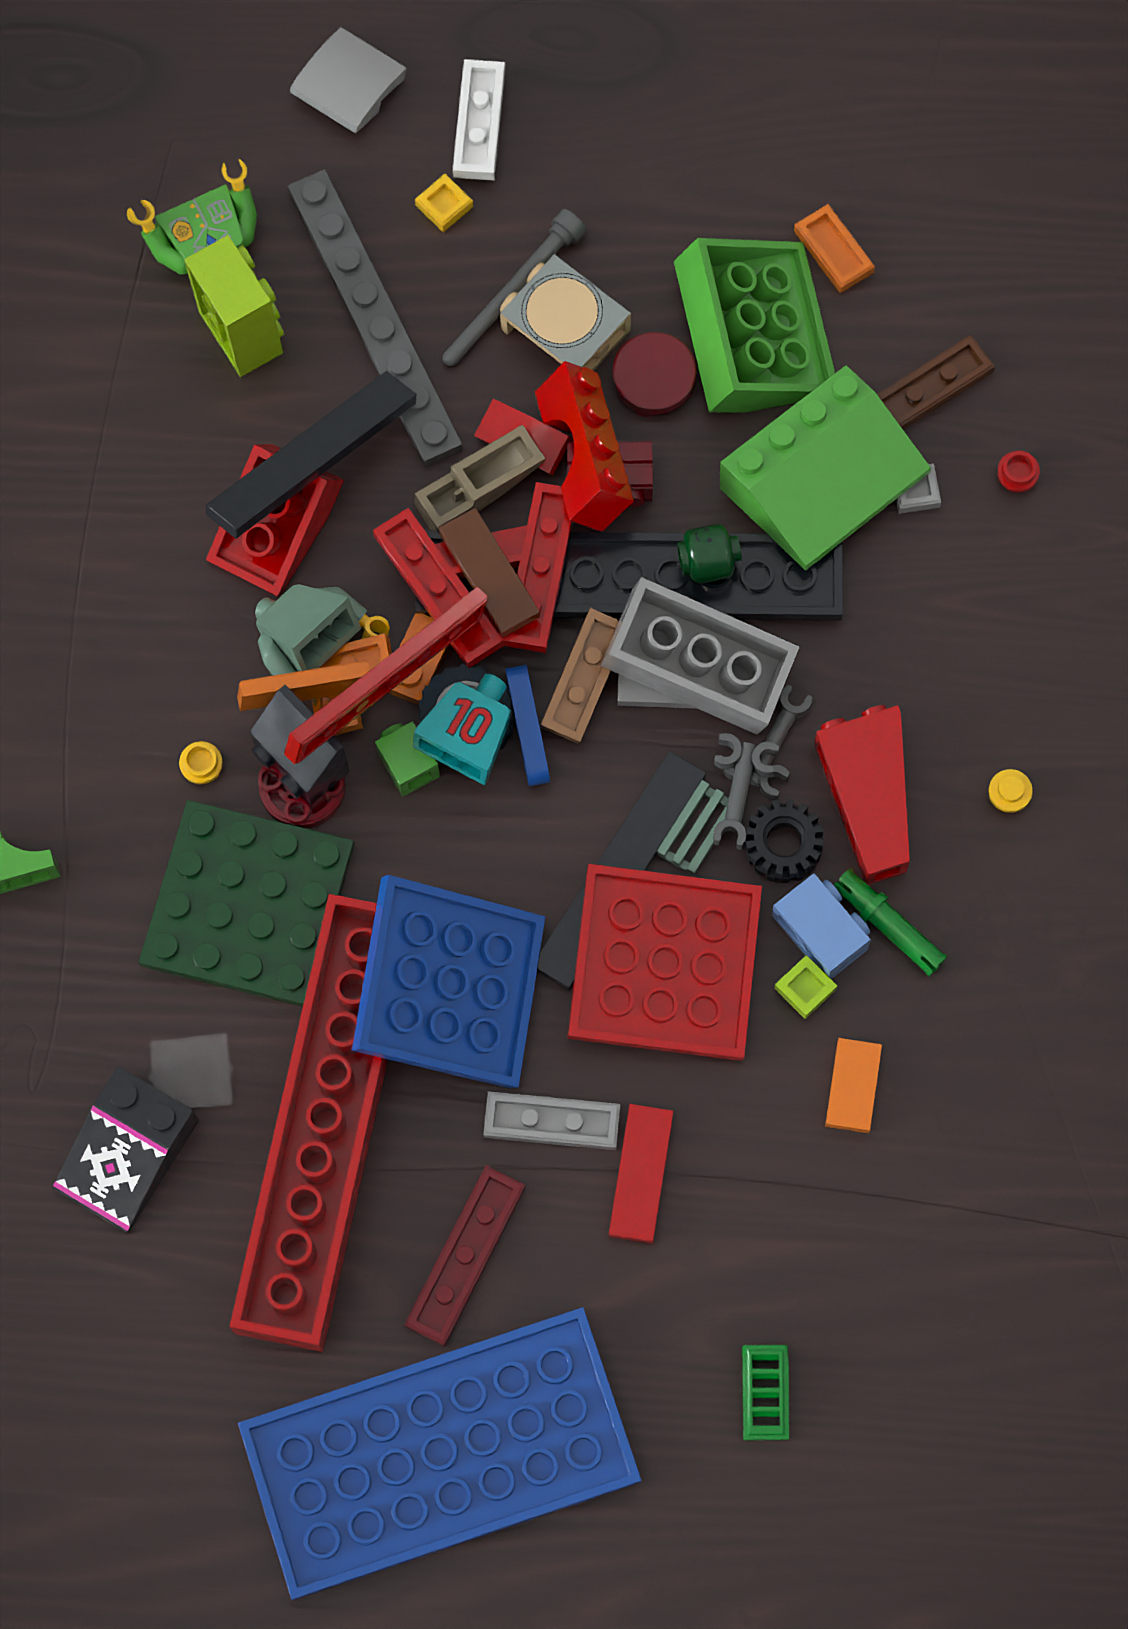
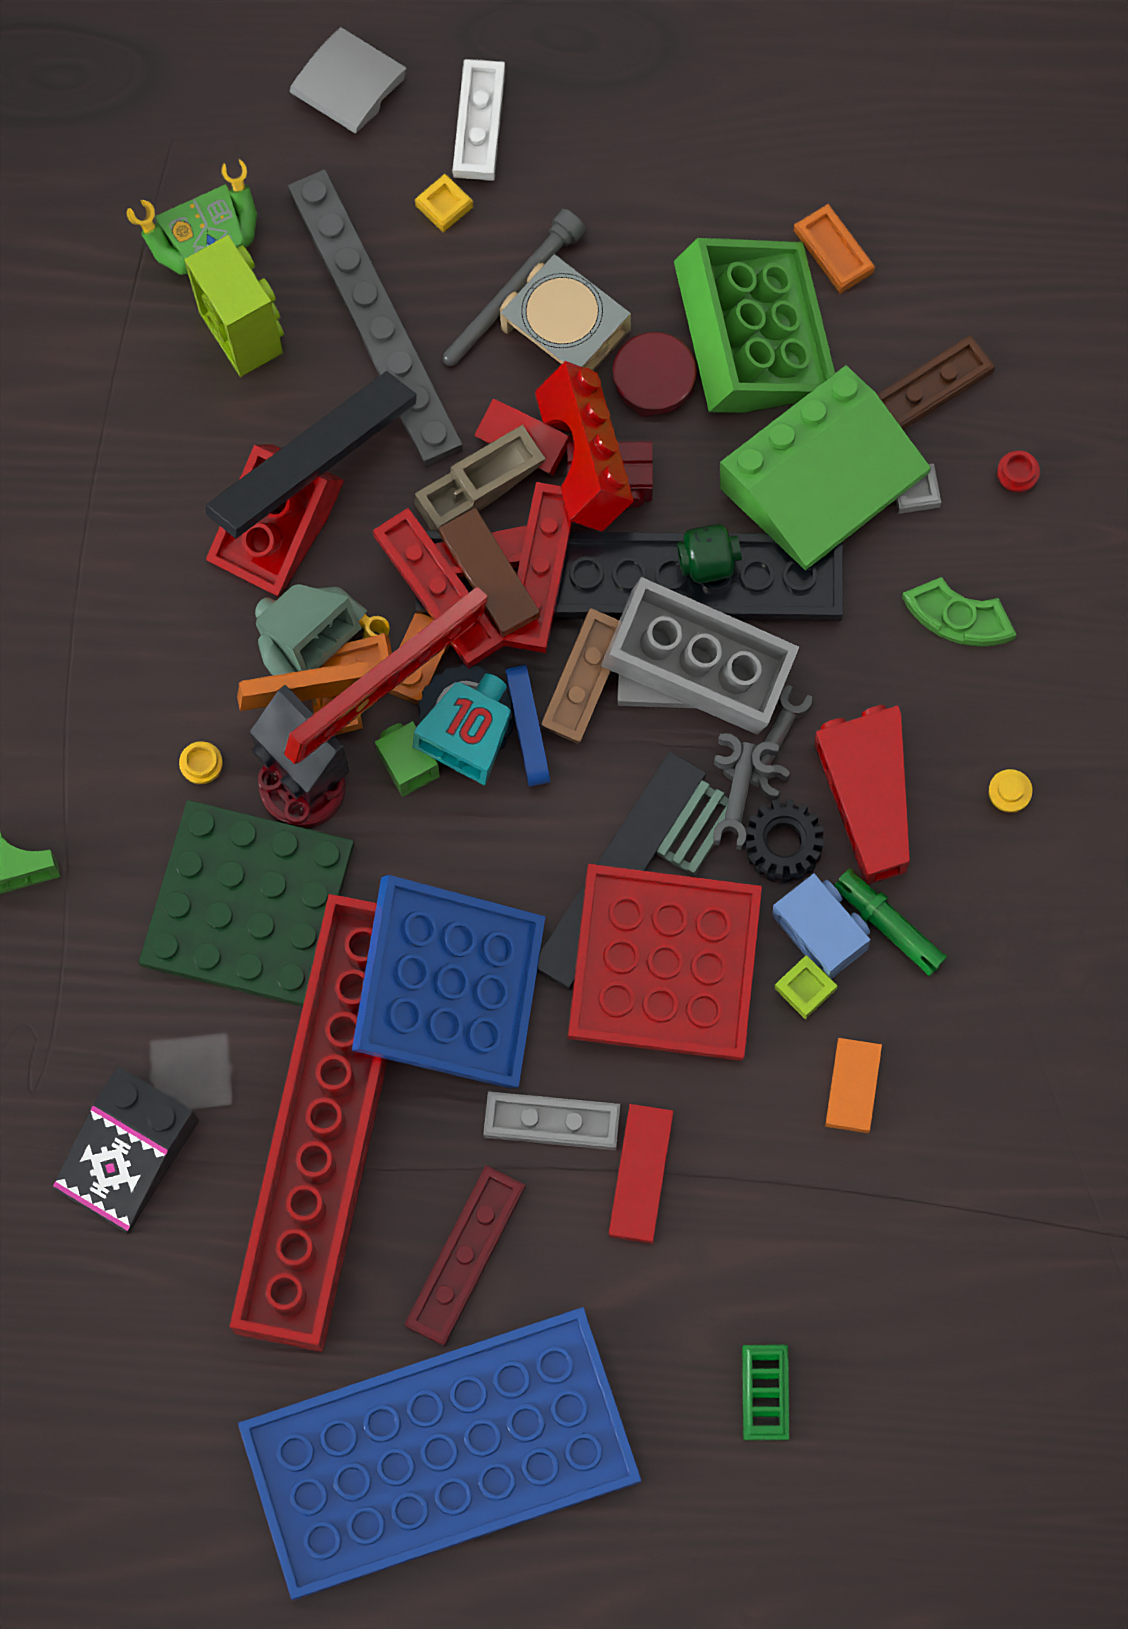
(957, 617): none -> bright green tile

